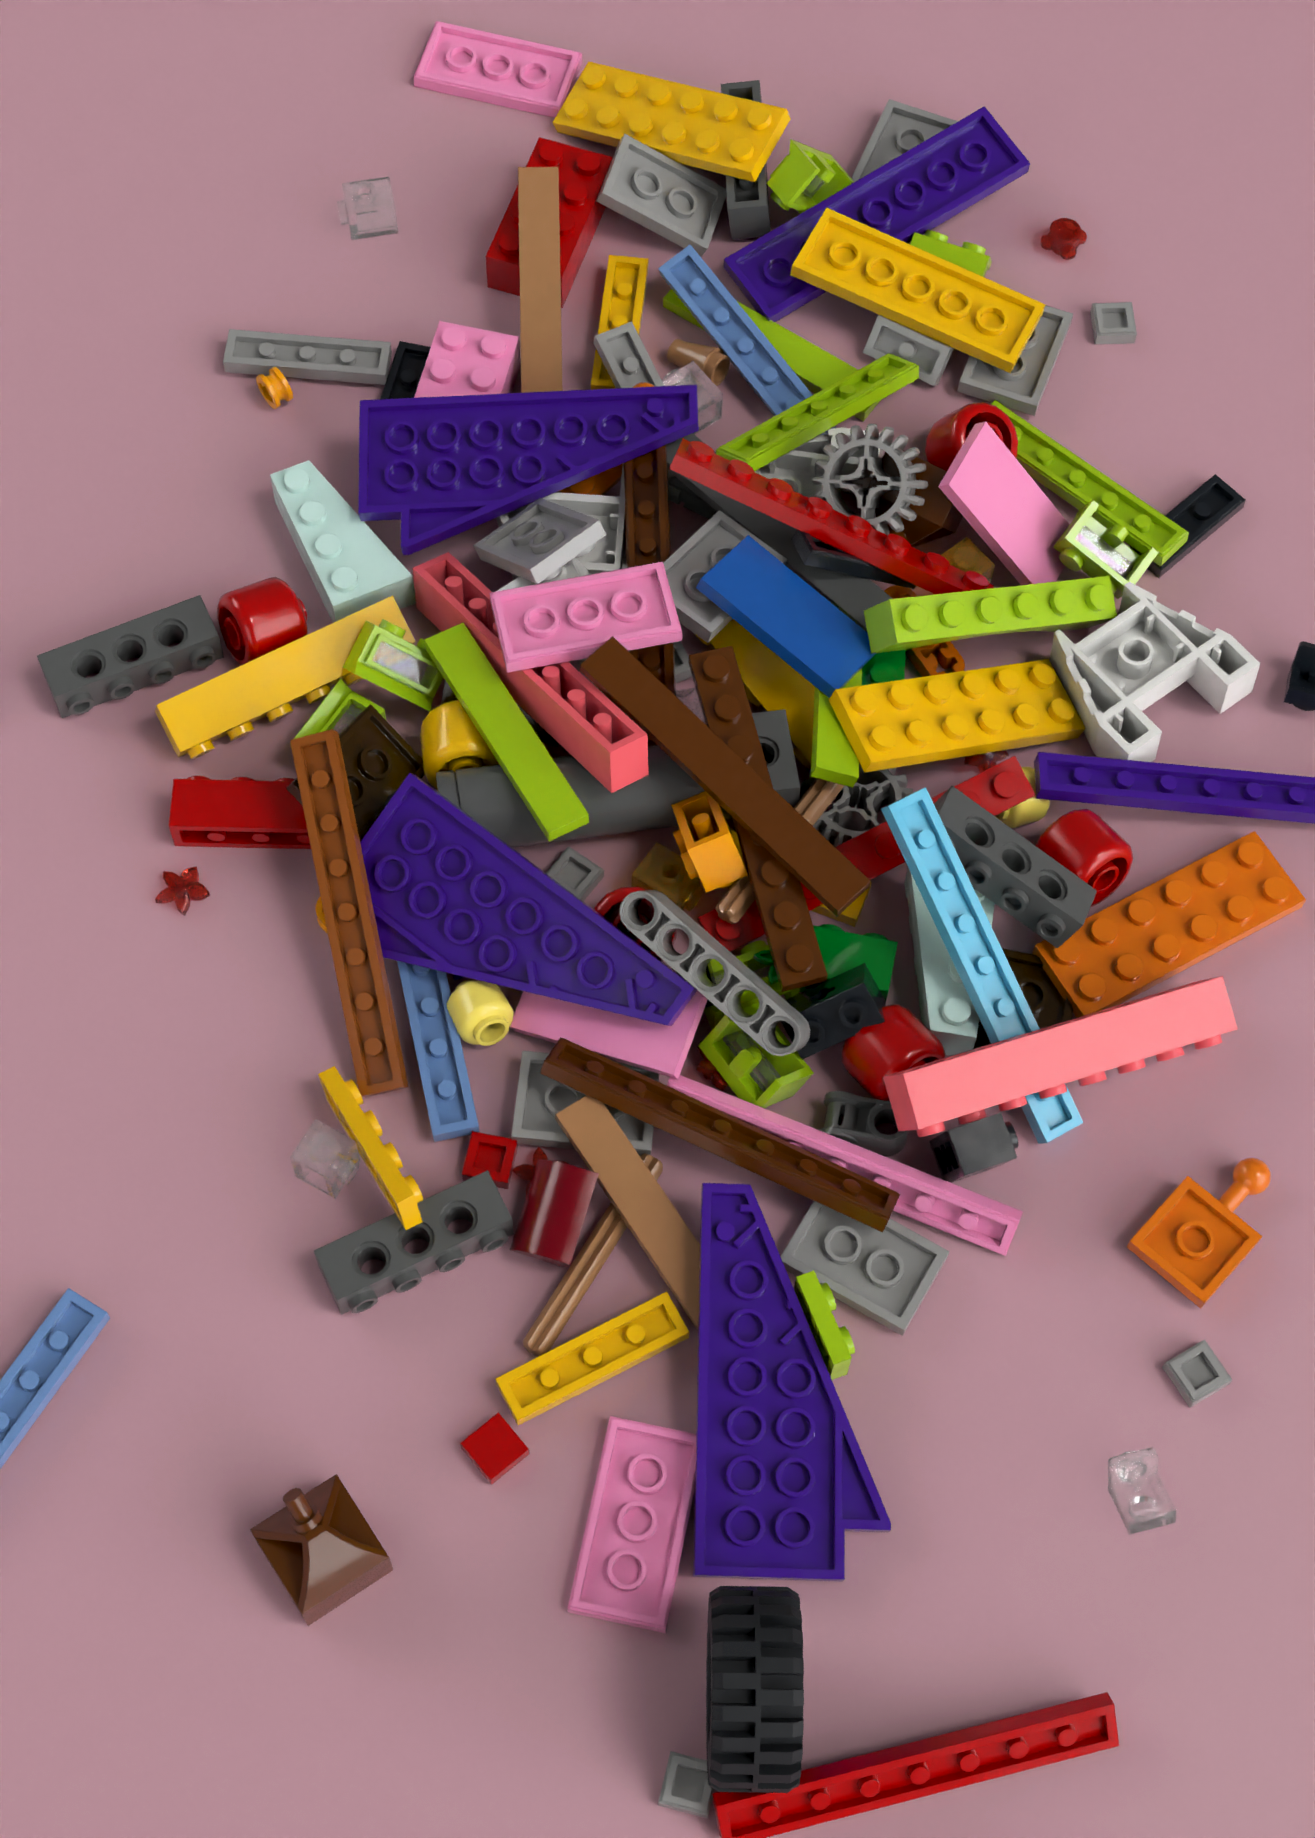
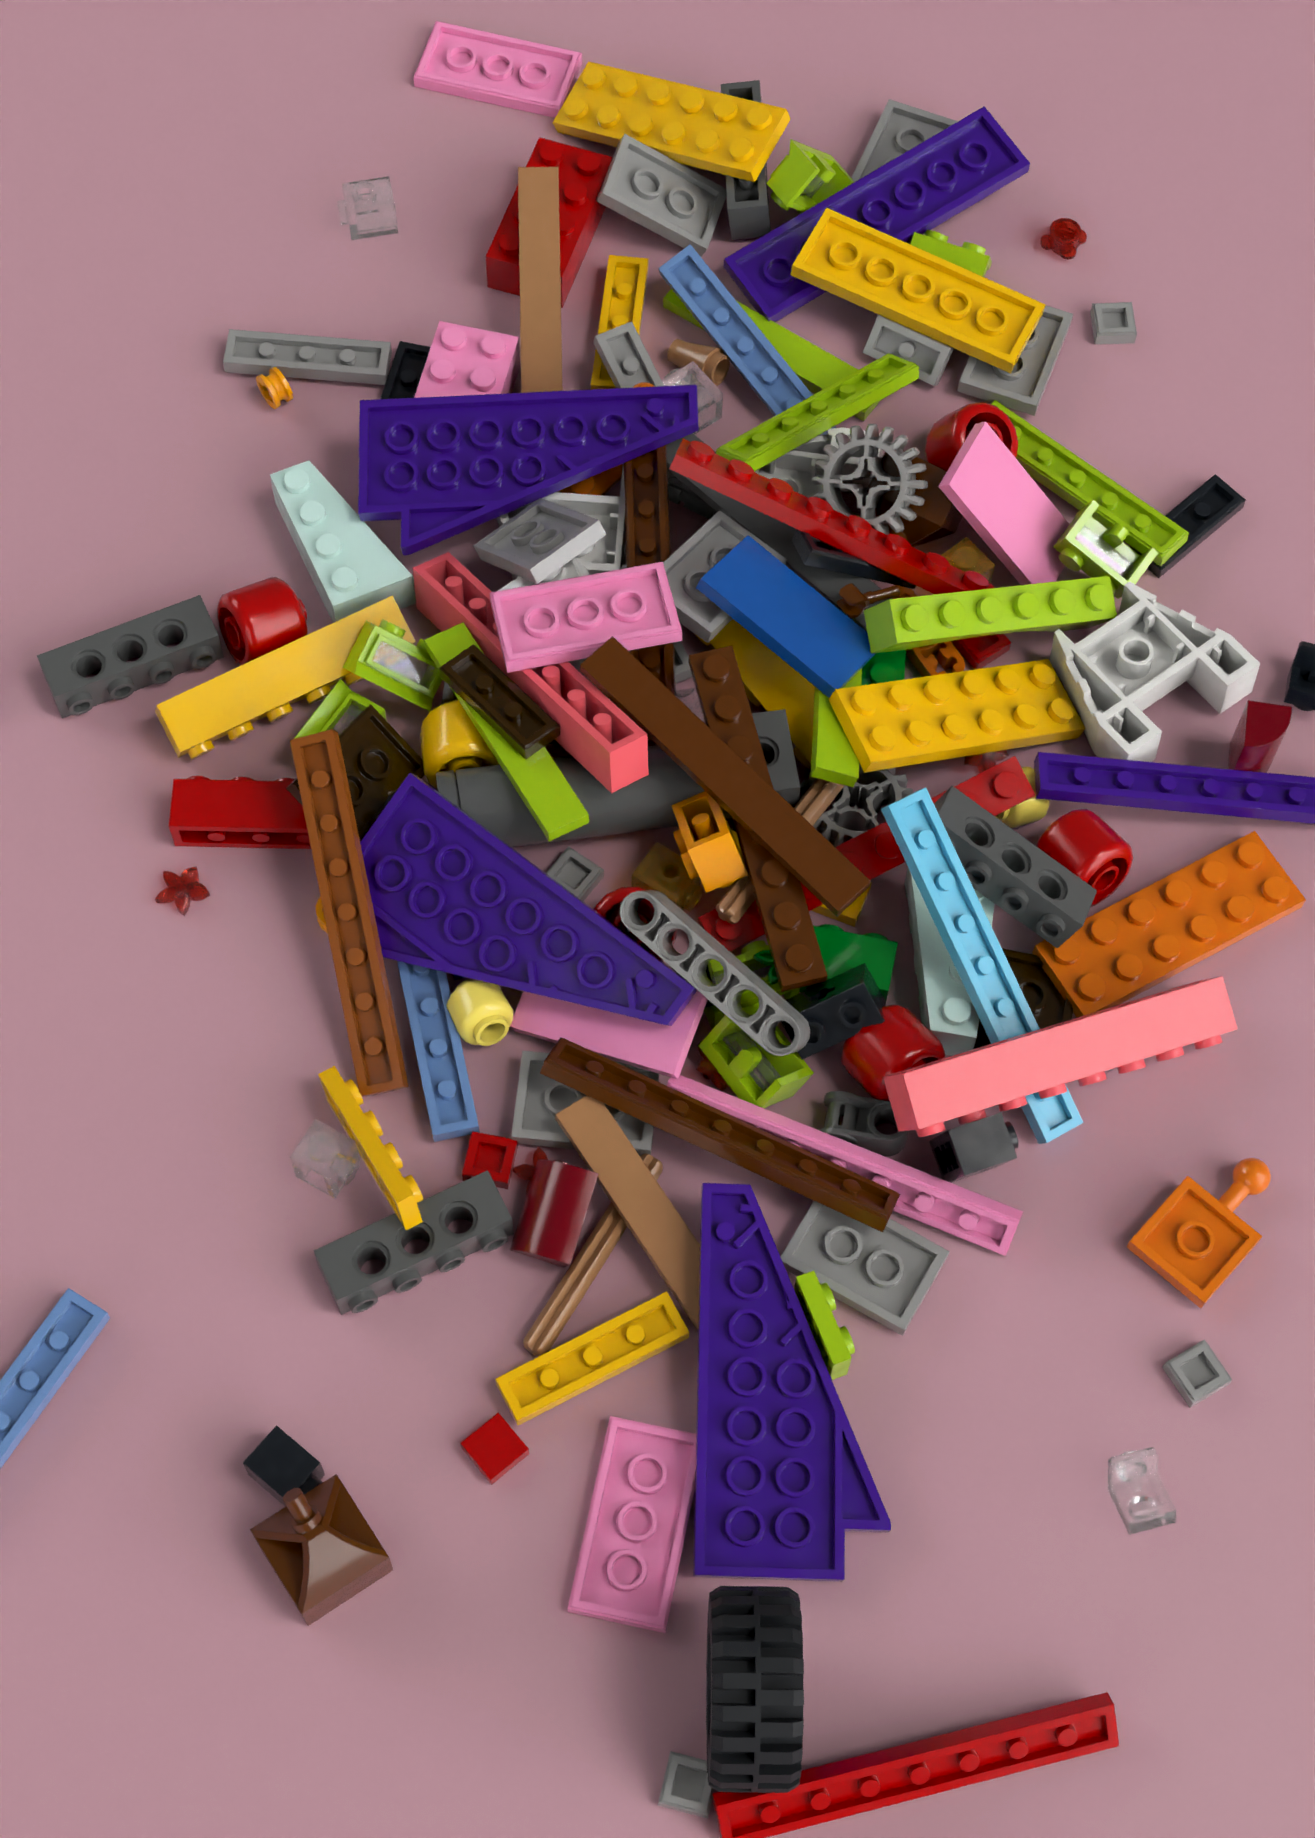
(283, 1465): none -> black brick
(499, 701): none -> dark brown tile
(855, 601): none -> reddish brown hand
(982, 649): none -> red tile
(1258, 736): none -> dark red brick

